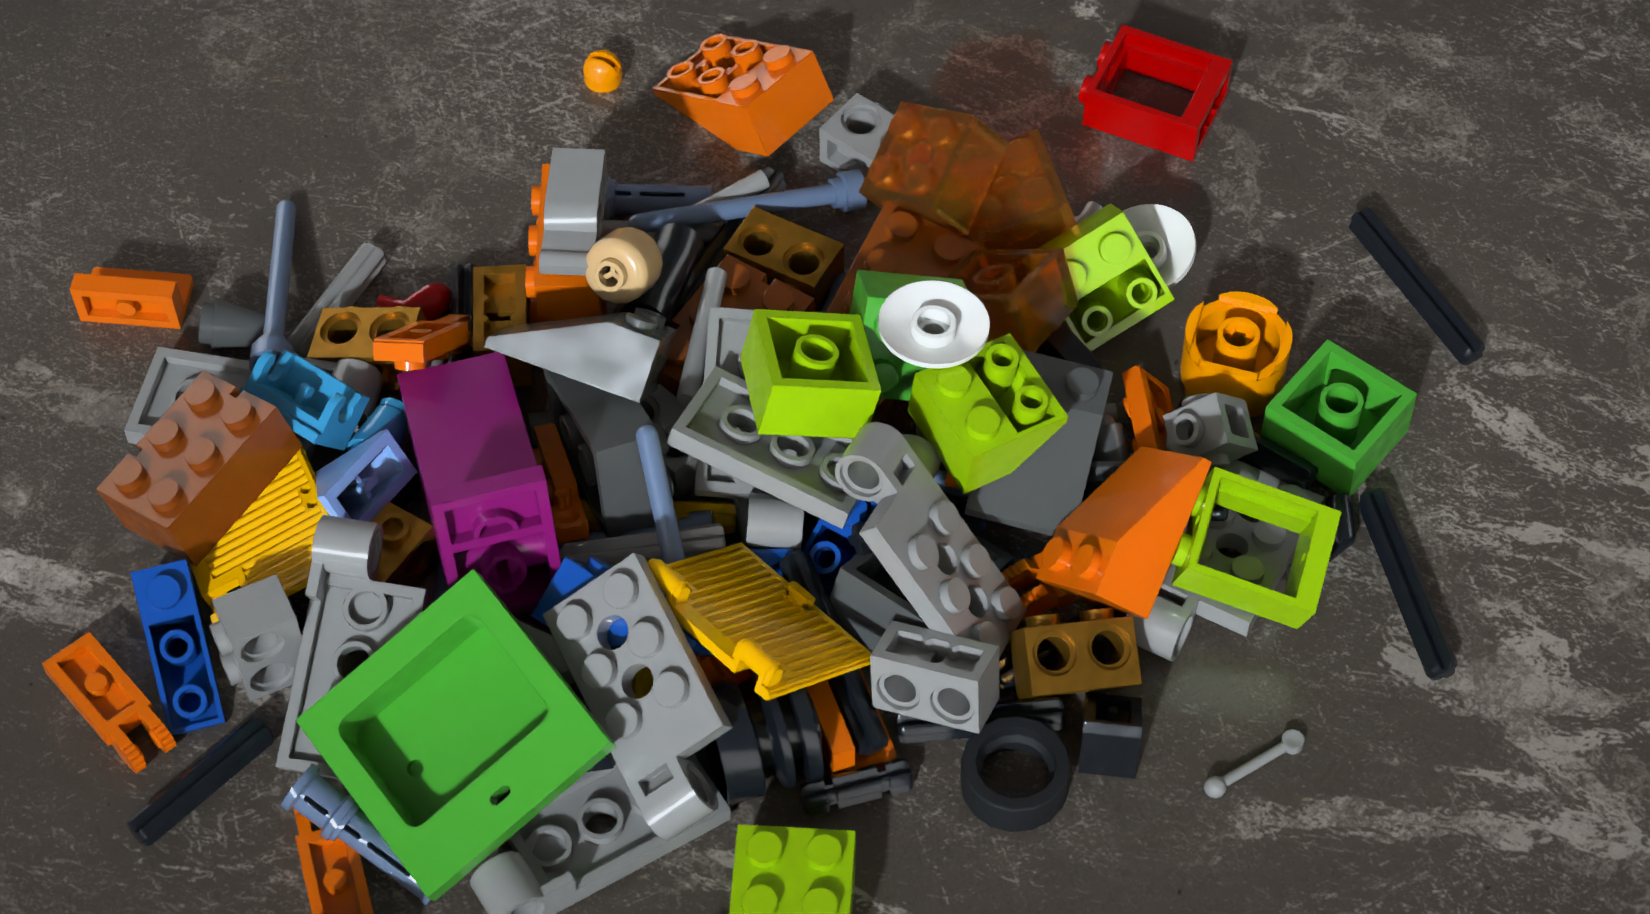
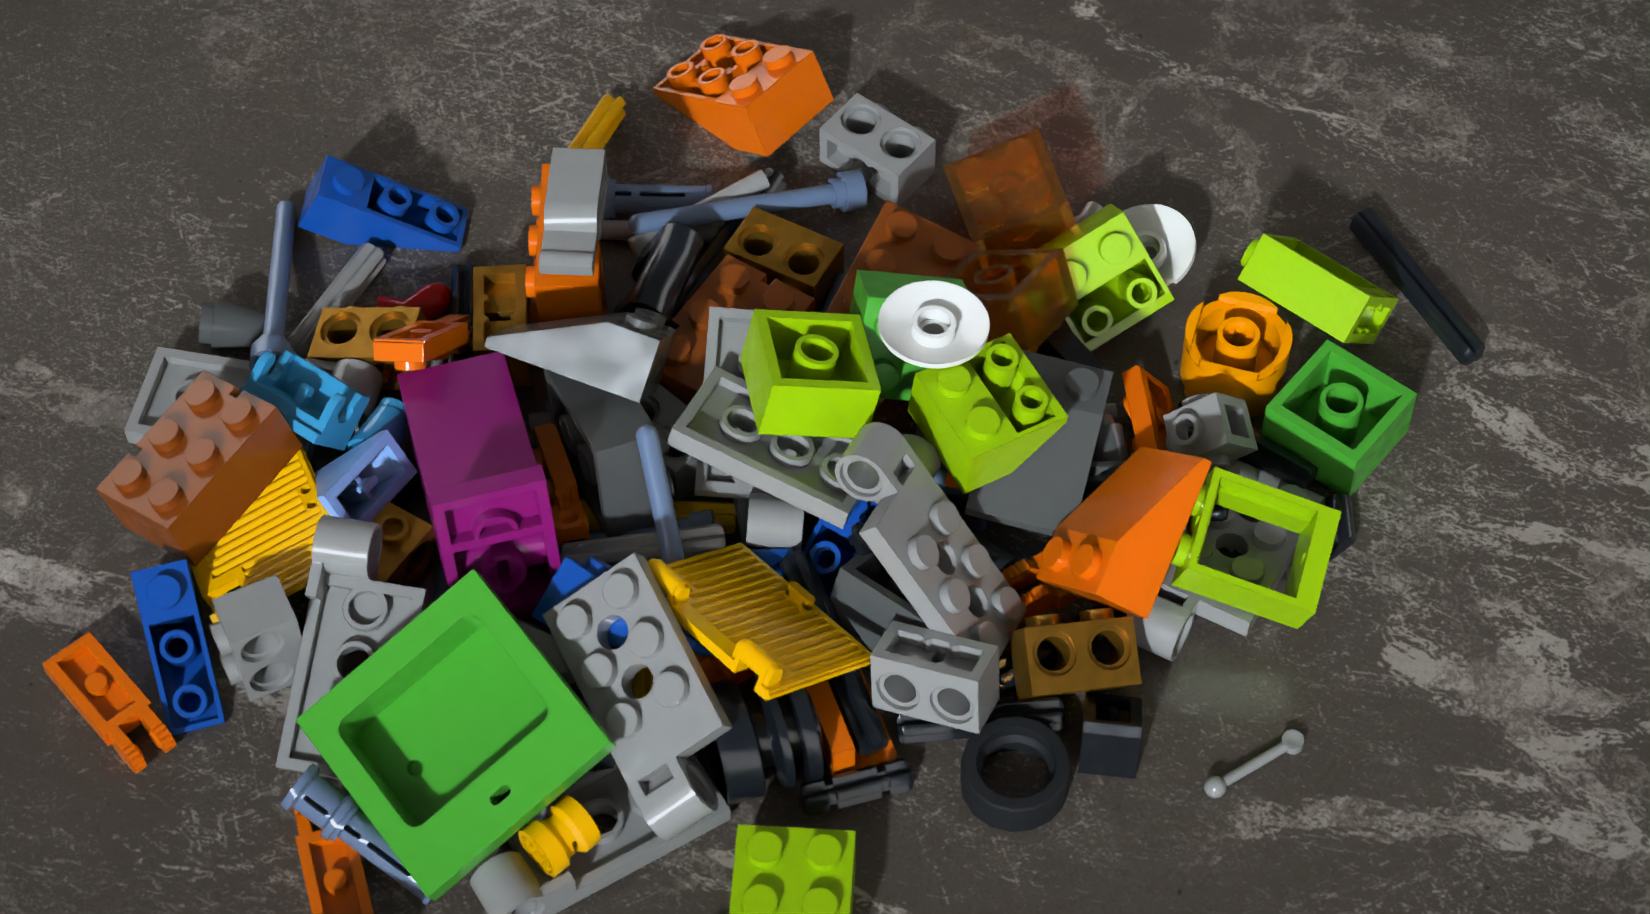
(132, 297): orange panel -> none
(200, 781): black axle -> none
(367, 207): none -> blue slope
(556, 838): none -> yellow wheel
(600, 124): none -> yellow axle
(602, 71): light orange hinge -> none
(623, 265): tan head -> none
(695, 359): light grey bar -> none
(935, 165): clear orange brick -> none
(1166, 62): red window -> none
(1316, 288): none -> lime window
(1407, 584): black axle -> none

